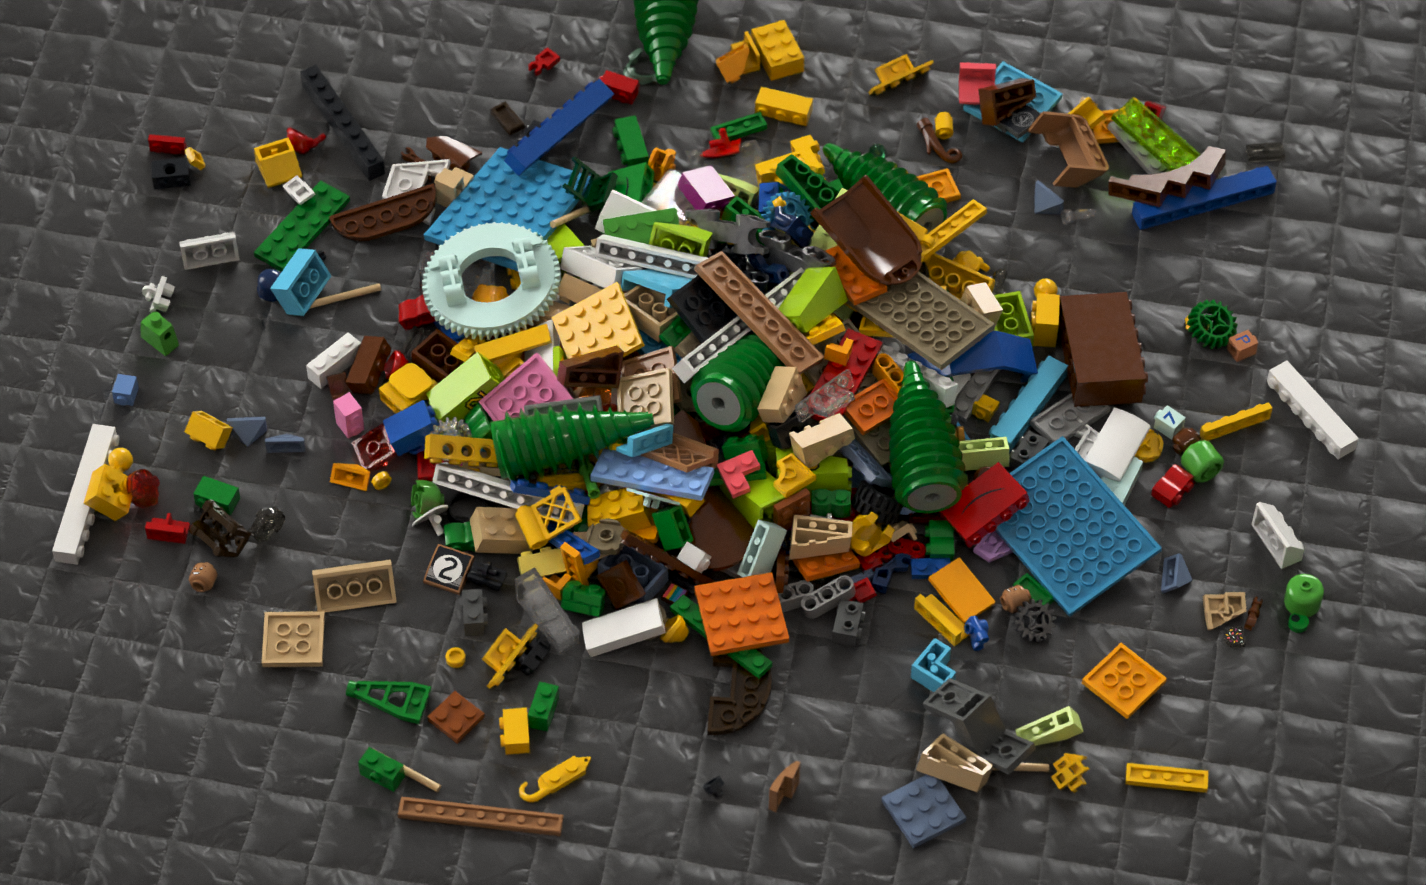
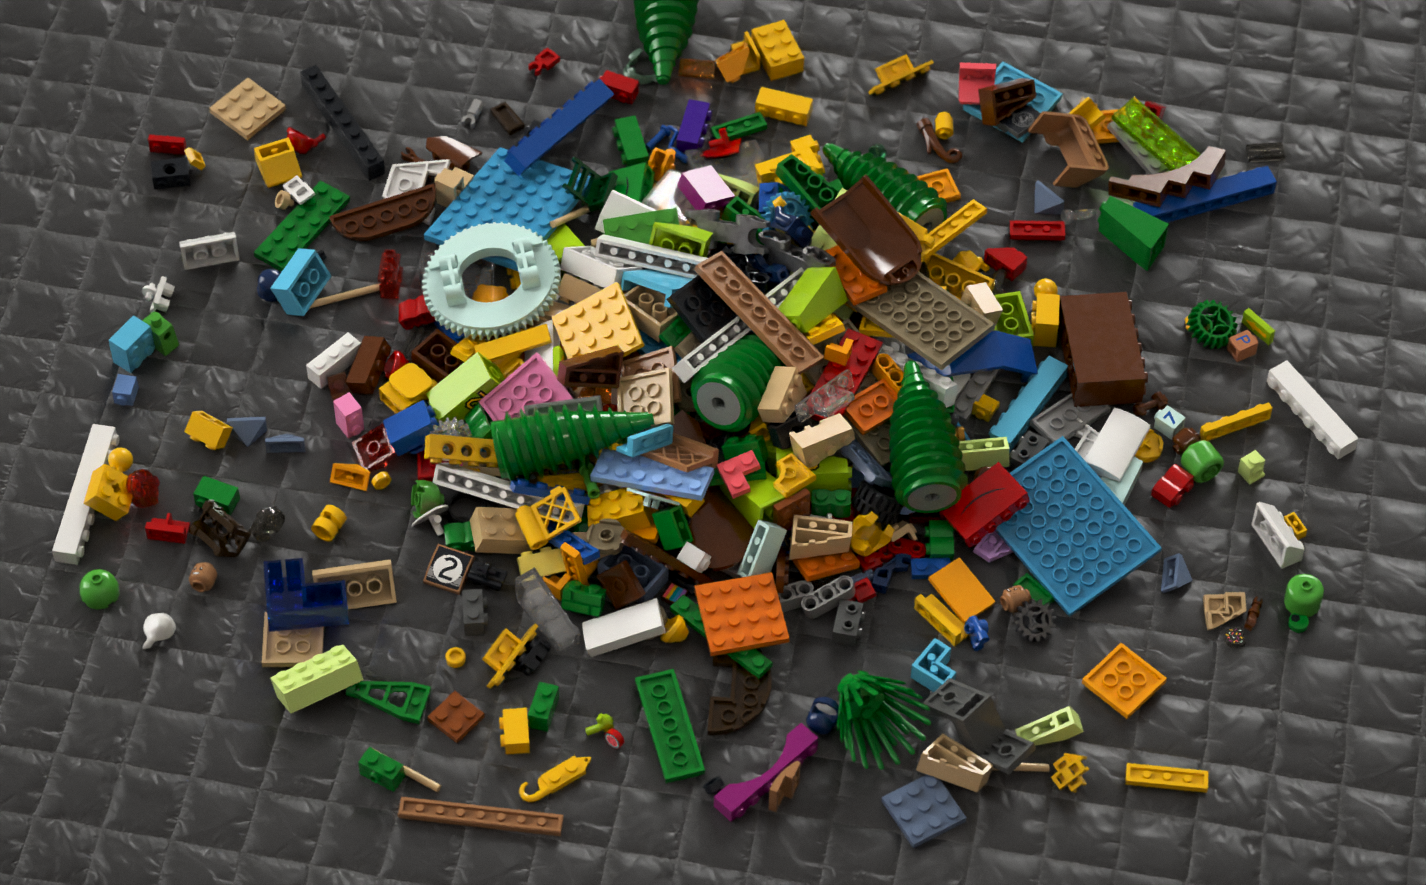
(99, 589): none -> bright green cylinder
(132, 344): none -> medium azure brick
(158, 628): none -> white hat
(247, 108): none -> tan plate
(283, 200): none -> tan tile
(302, 605): none -> clear blue piece
(316, 678): none -> yellowish green brick
(328, 523): none -> yellow wheel
(390, 275): none -> clear red hips
(473, 113): none -> light grey bar
(604, 722): none -> lime plate
(614, 738): none -> tile
(665, 131): none -> blue piece
(669, 726): none -> green plate
(694, 125): none -> dark purple brick
(697, 68): none -> clear orange plate
(736, 798): none -> magenta arch
(819, 721): none -> dark blue helmet
(865, 699): none -> green plant
(1008, 259): none -> red slope
(1037, 230): none -> red plate
(1133, 231): none -> green slope
(1158, 400): none -> reddish brown bar
(1252, 467): none -> yellowish green brick
(1258, 326): none -> lime tile
(1295, 523): none -> yellow piece

